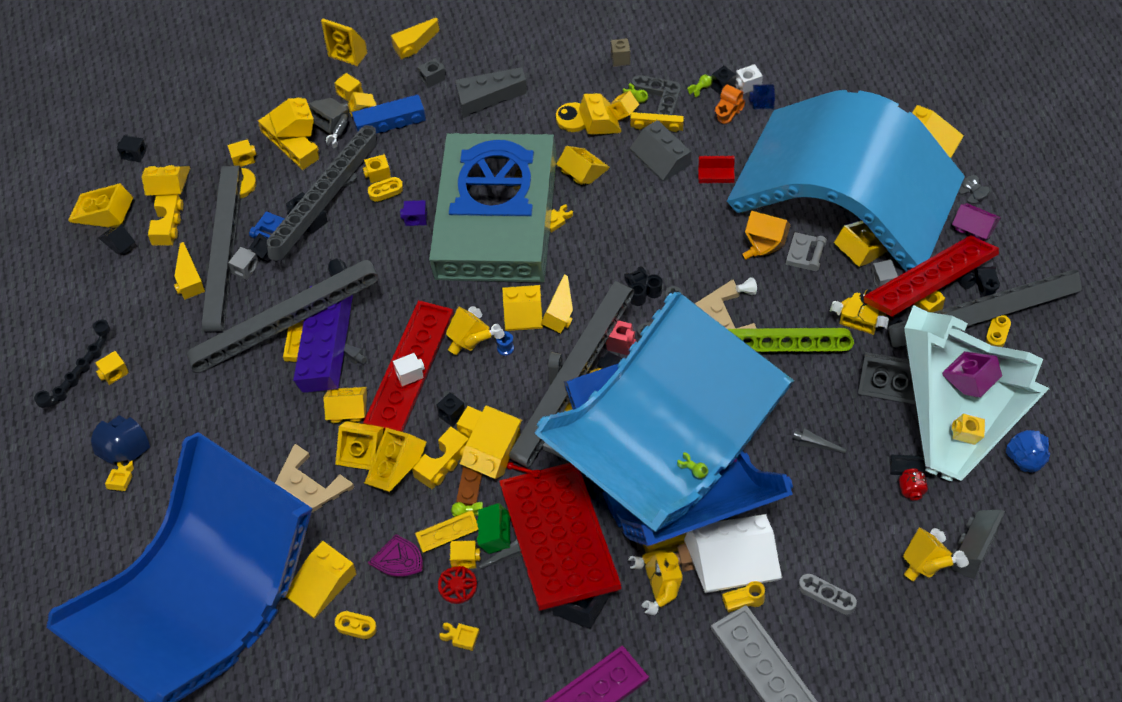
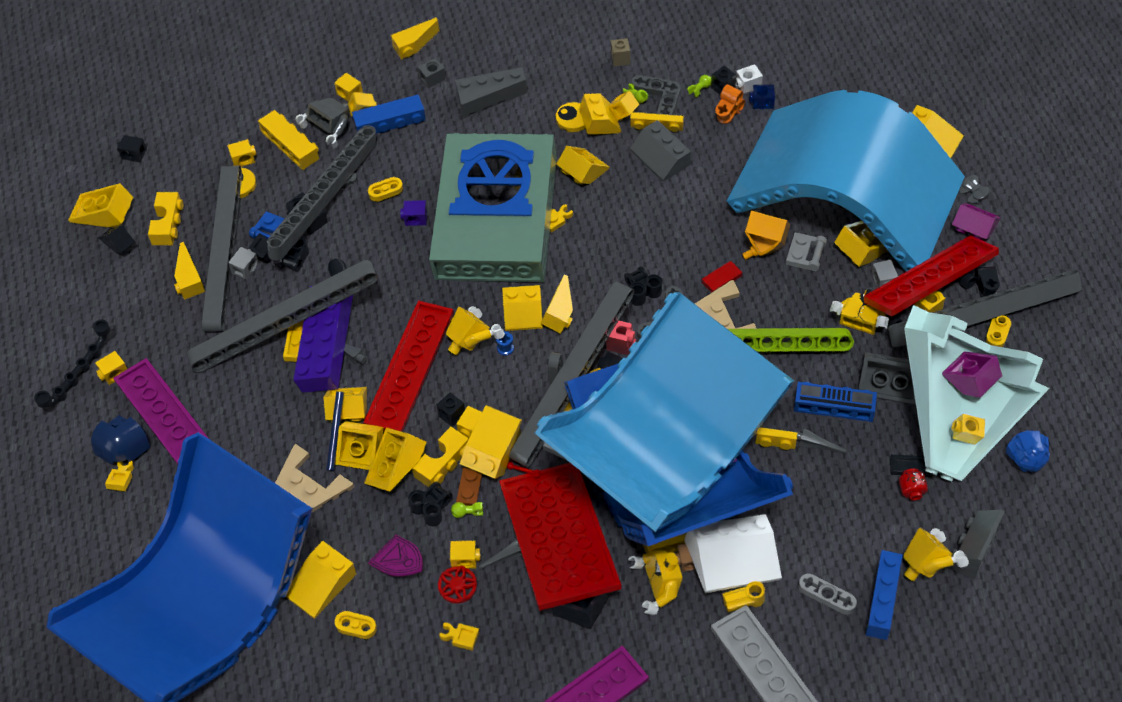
(158, 406): none -> magenta plate
(164, 179): yellow slope -> none
(292, 118): yellow slope -> none
(296, 255): none -> black piece
(334, 431): none -> dark blue bar
(343, 42): yellow slope -> none
(376, 169): yellow brick -> none
(408, 369): white brick -> none
(431, 502): none -> black piece
(446, 531): yellow plate -> none
(493, 528): green brick -> none
(697, 468): lime arm -> none
(716, 169): red panel -> none
(721, 276): none -> red tile
(748, 287): white rock -> none
(778, 438): none -> yellow plate
(835, 401): none -> blue brick
(884, 595): none -> blue brick

